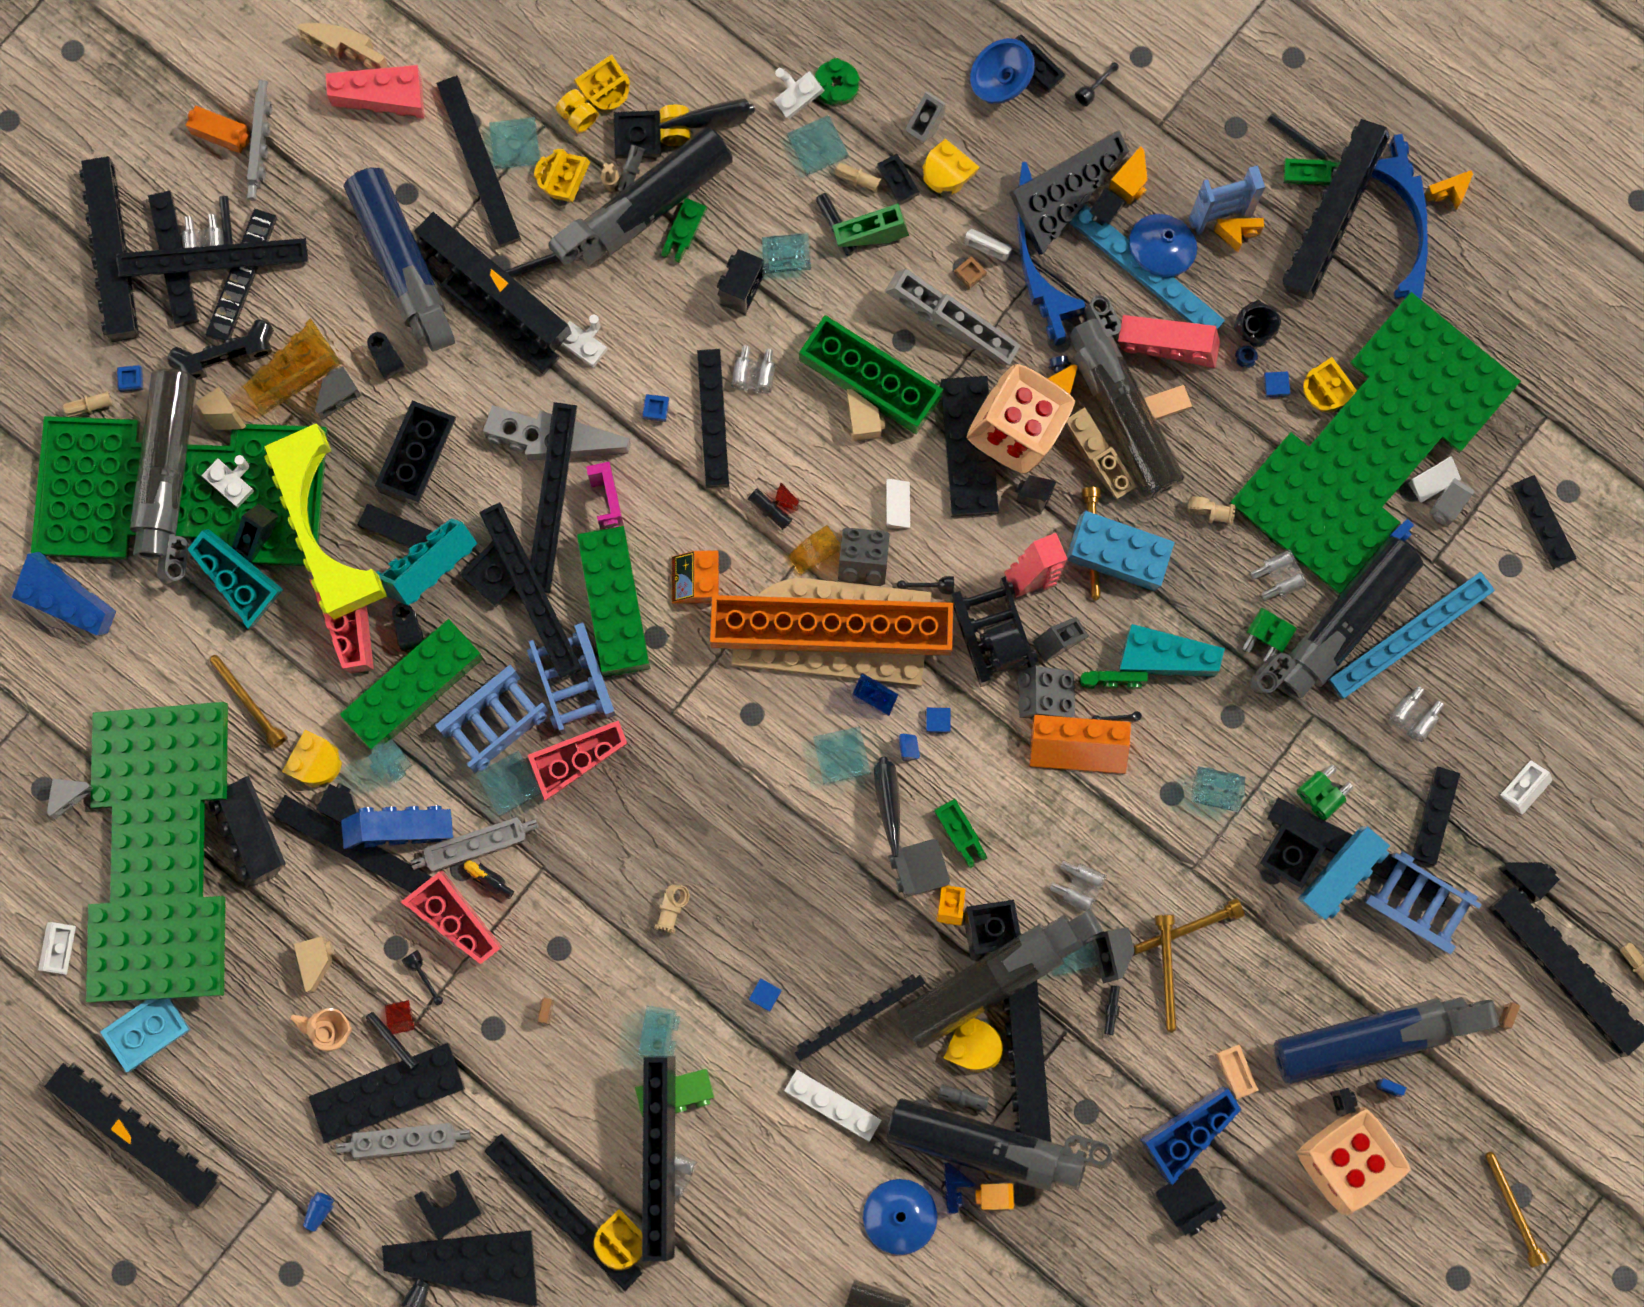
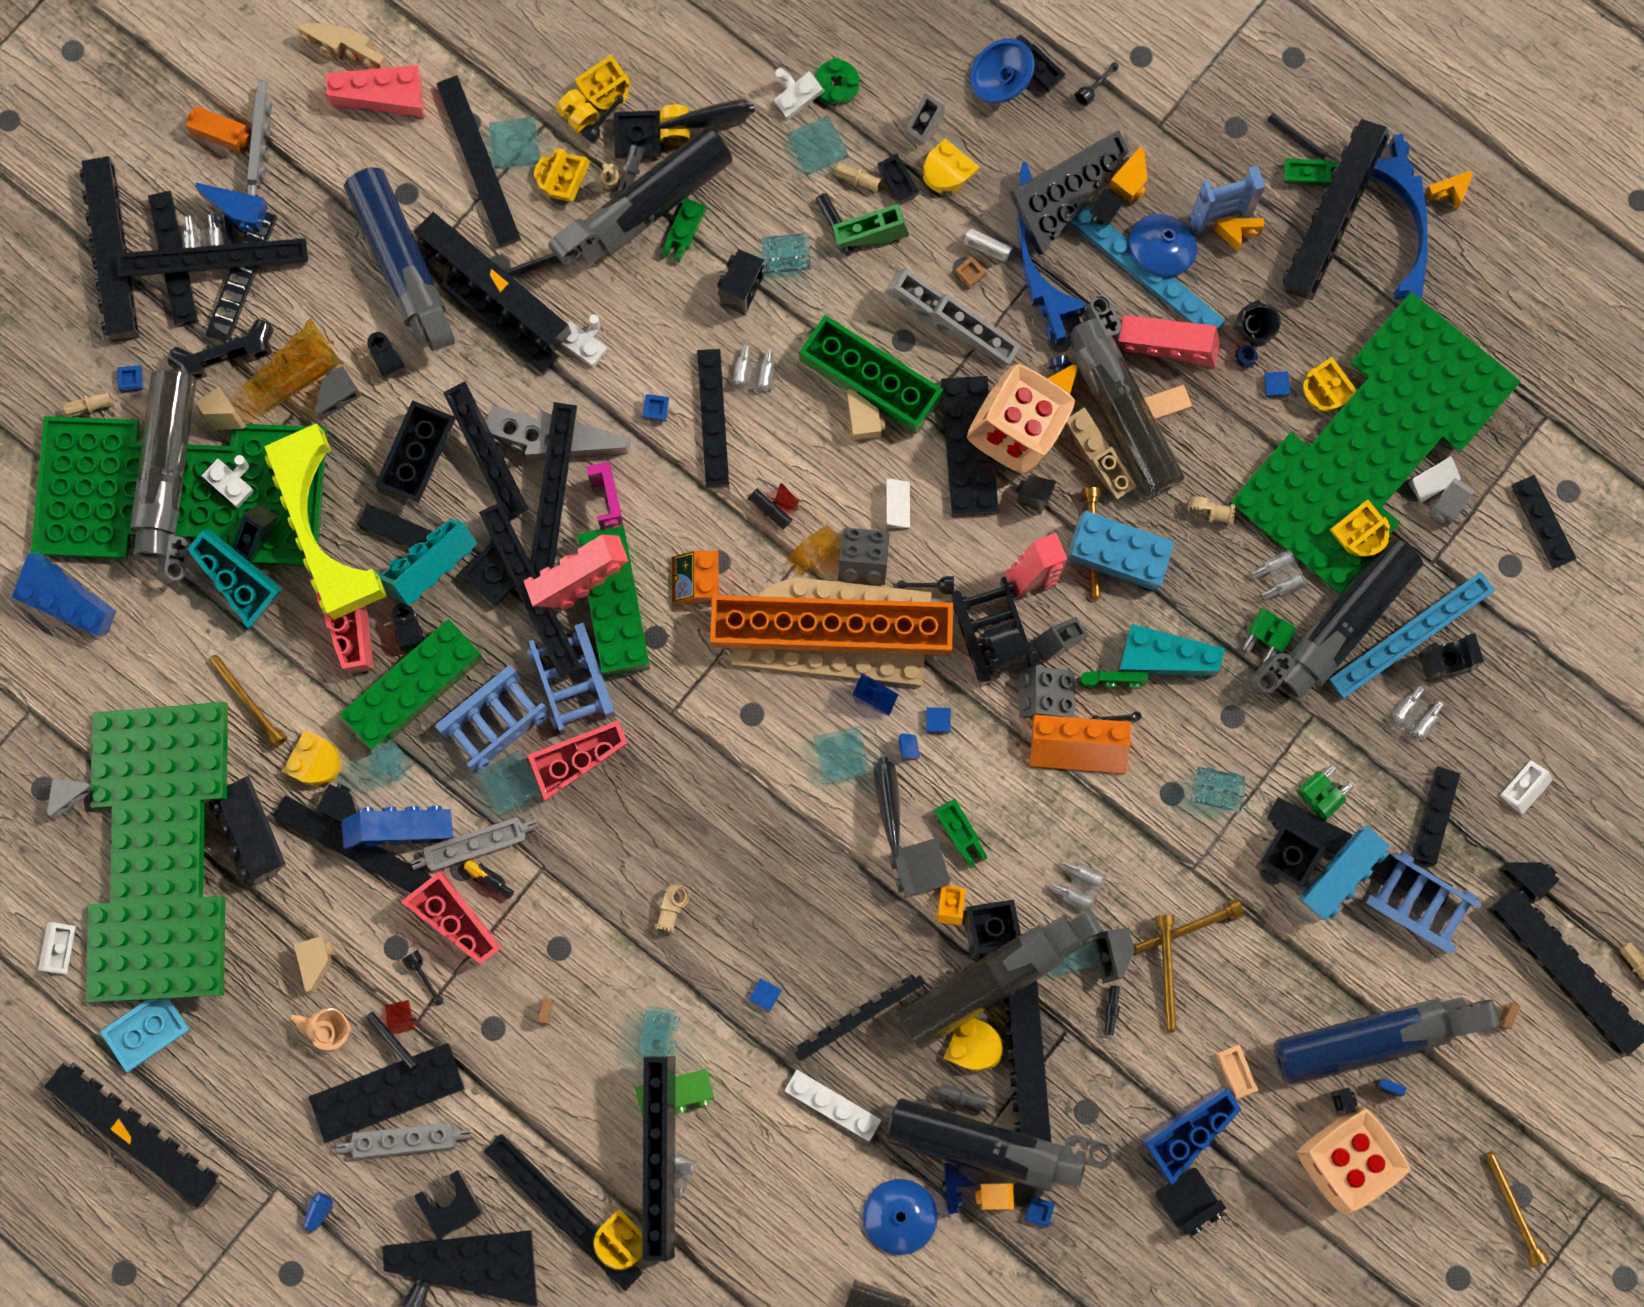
(241, 208): none -> blue slope
(485, 449): none -> black plate
(577, 573): none -> coral wedge
(592, 131): none -> black hinge
(1039, 1211): none -> blue tile
(1362, 531): none -> yellow slope
(1402, 531): blue plate -> none
(1465, 656): none -> black piece

